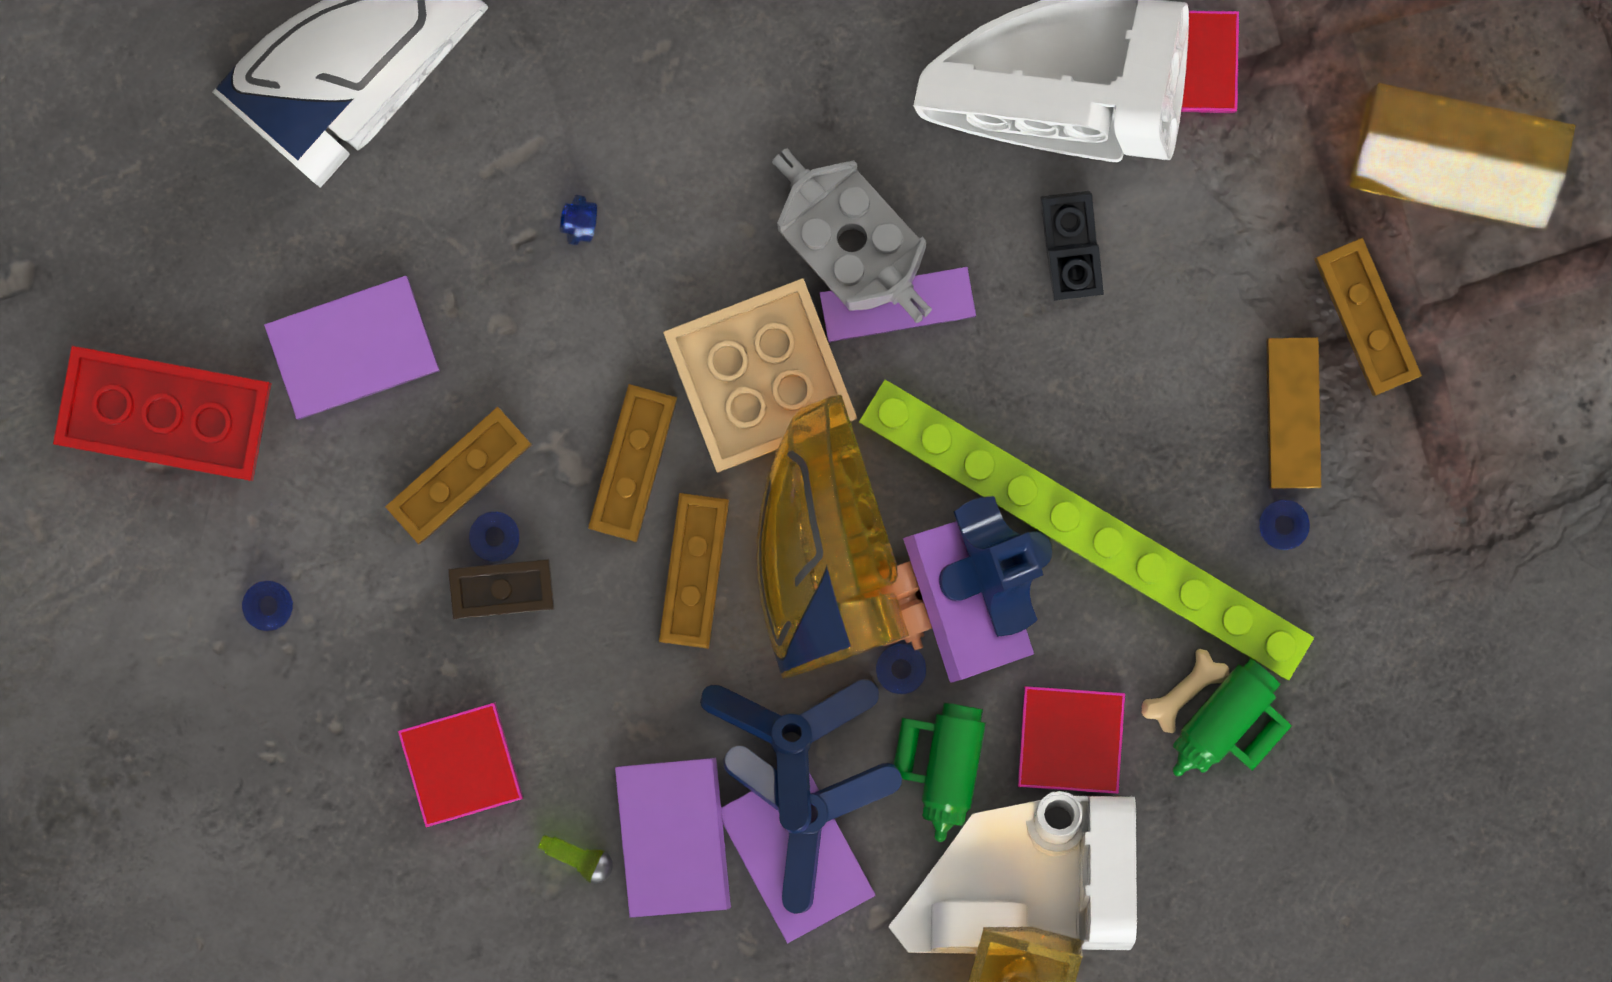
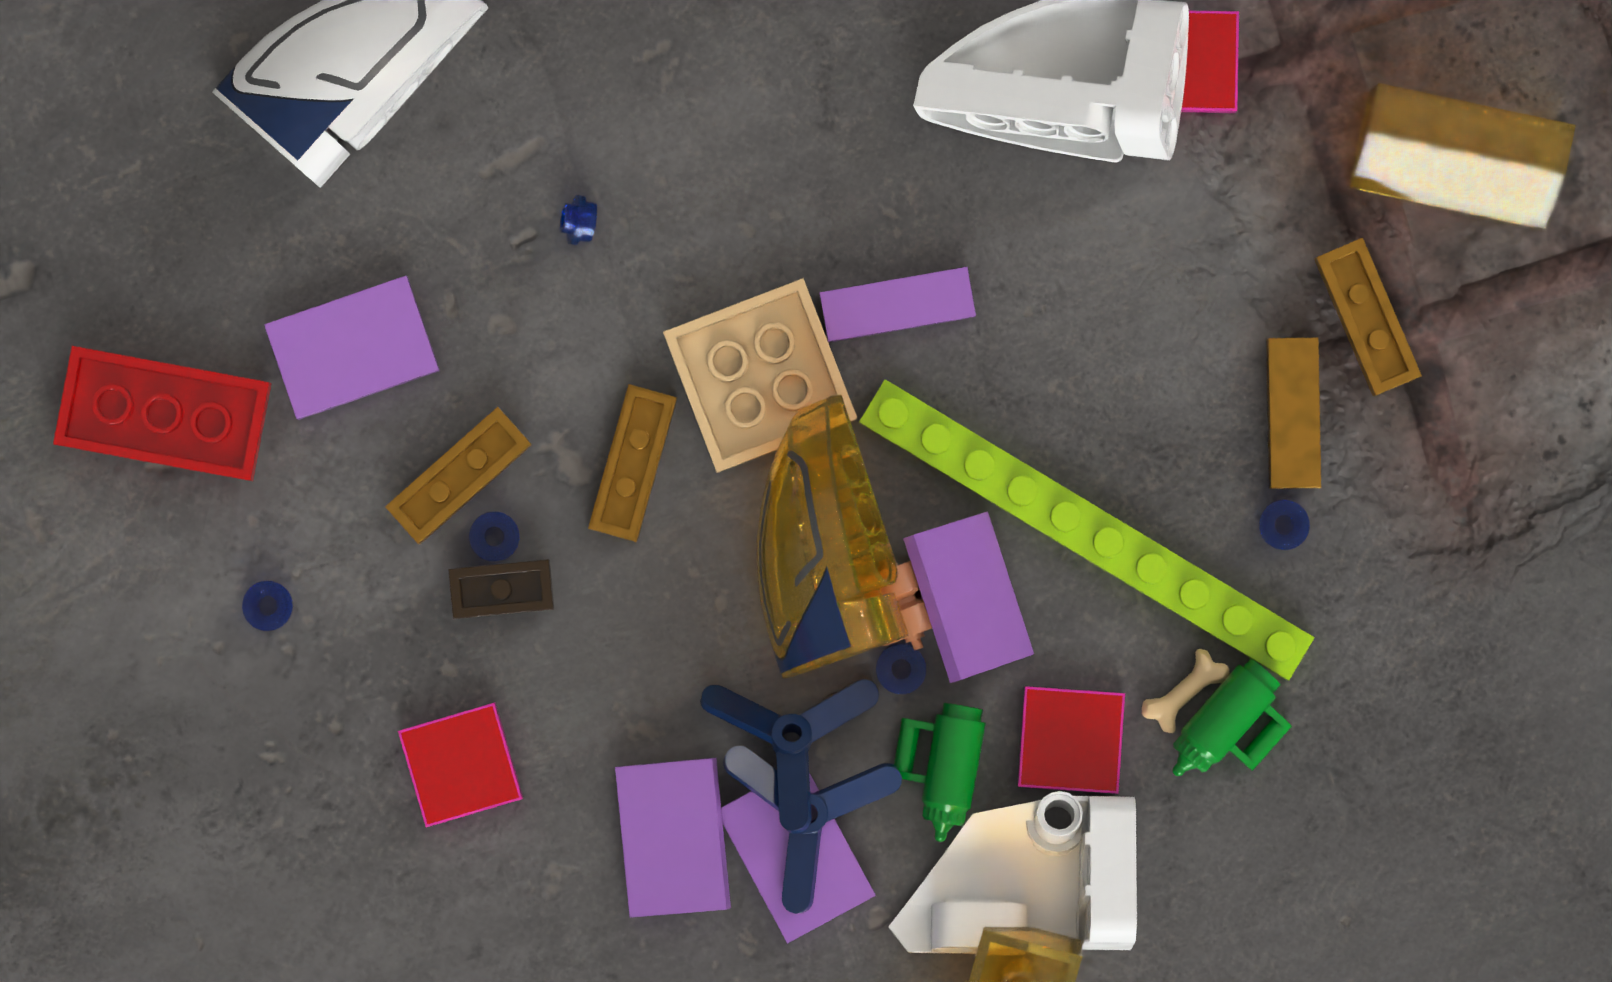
(592, 864): clear neon green piece -> none
(694, 570): pearl gold tile -> none
(838, 200): light grey plate -> none
(998, 565): dark blue piece -> none
(1072, 245): black slope -> none

